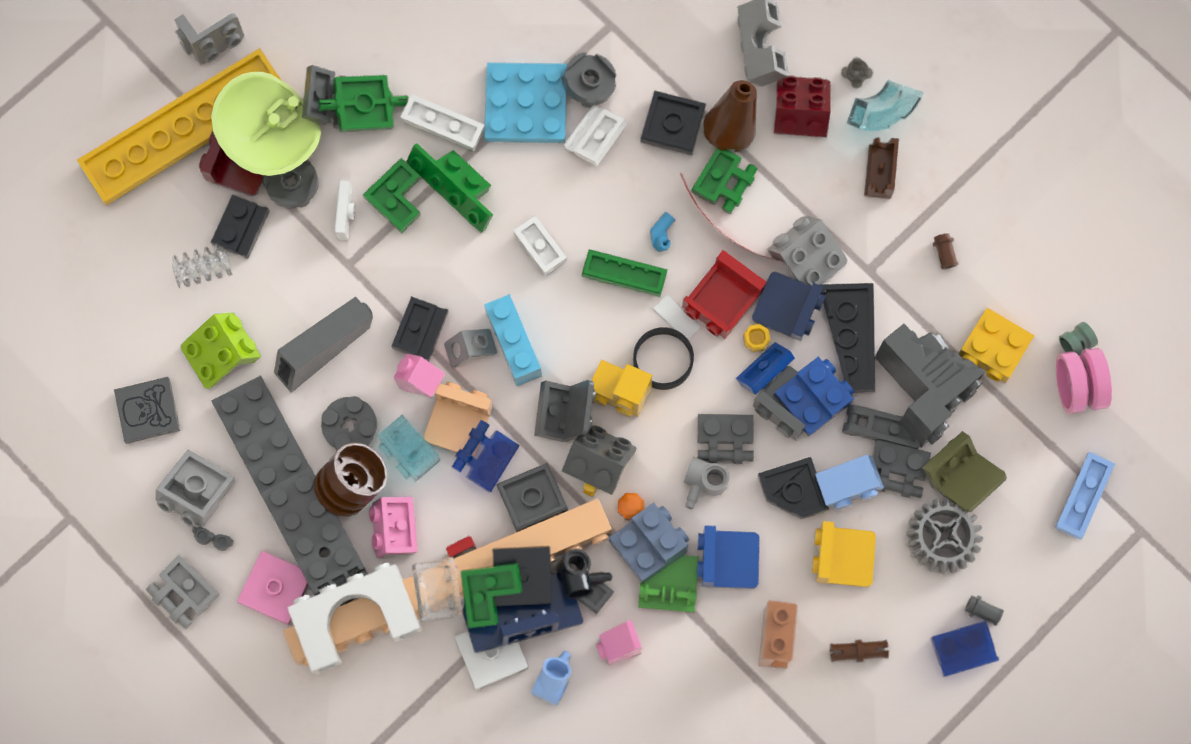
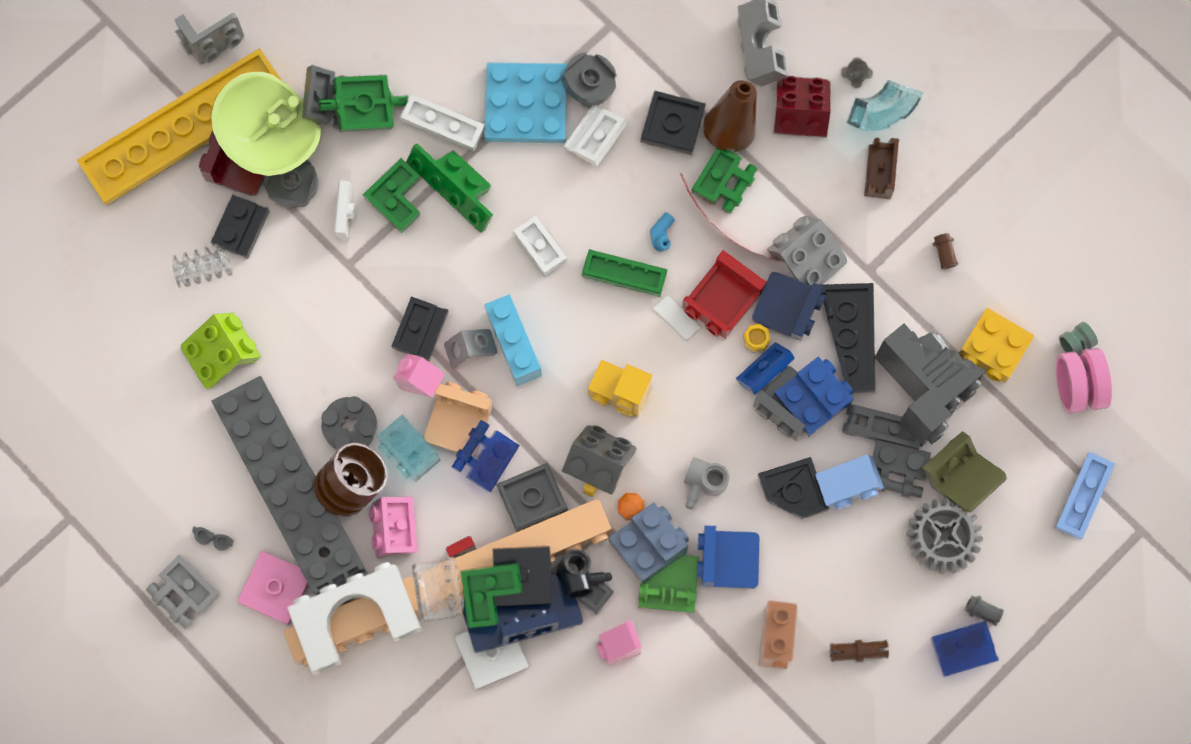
(147, 410): dark grey tile -> none
(193, 489): light grey plate -> none
(321, 343): dark grey slope -> none
(553, 679): light blue piece -> none
(564, 410): dark grey bracket -> none
(667, 331): black tyre -> none
(725, 429): dark grey plate -> none
(844, 556): yellow bracket -> none

